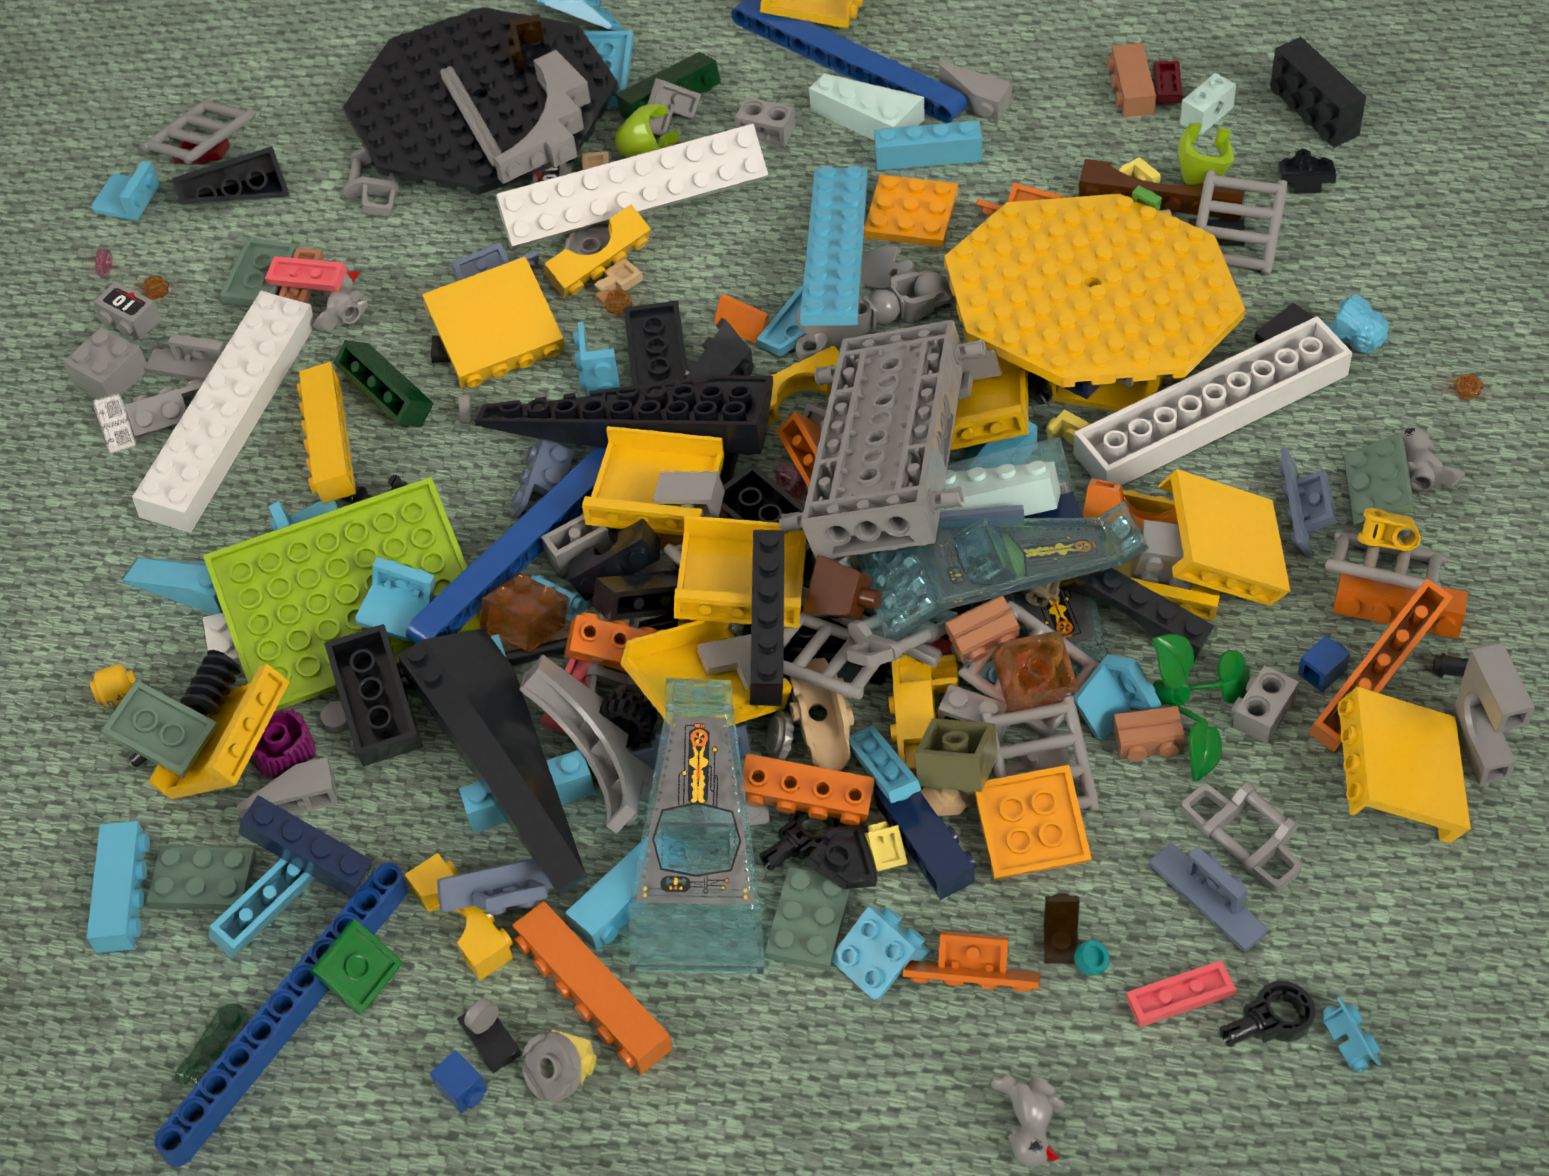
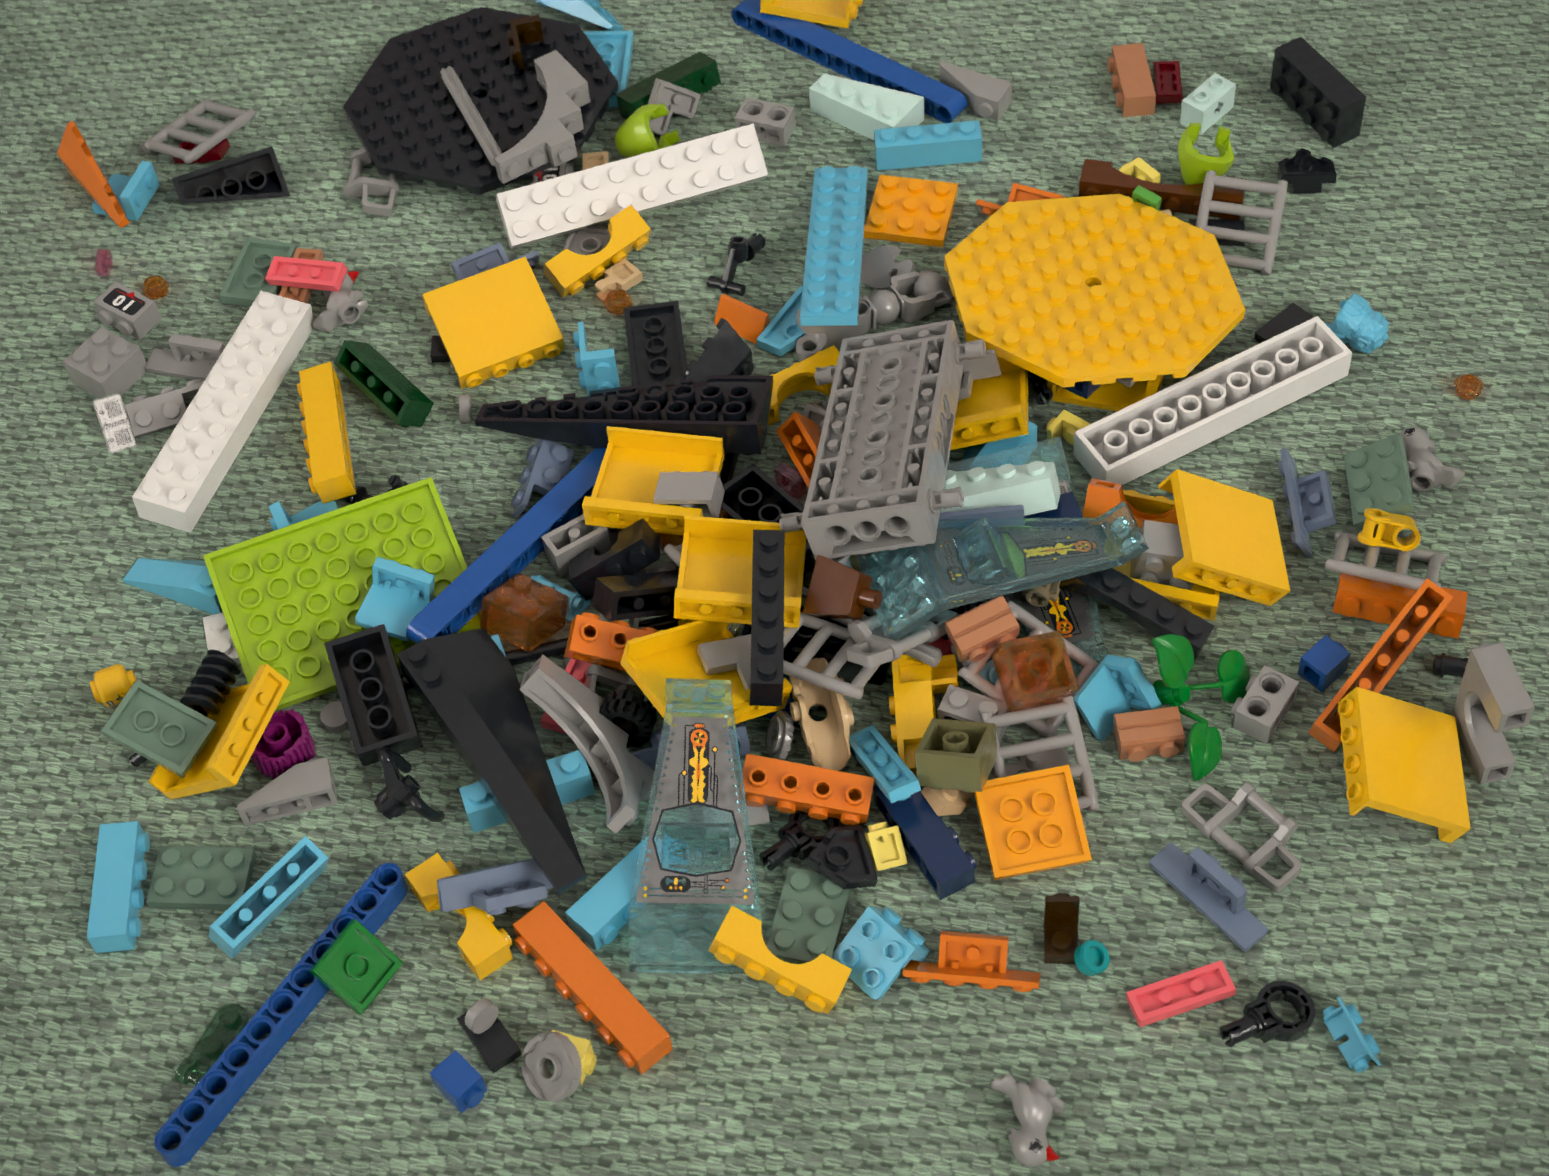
(85, 170): none -> orange wedge
(304, 846): dark blue brick -> none
(401, 791): none -> black piece
(738, 251): none -> black pin
(742, 944): none -> yellow arch

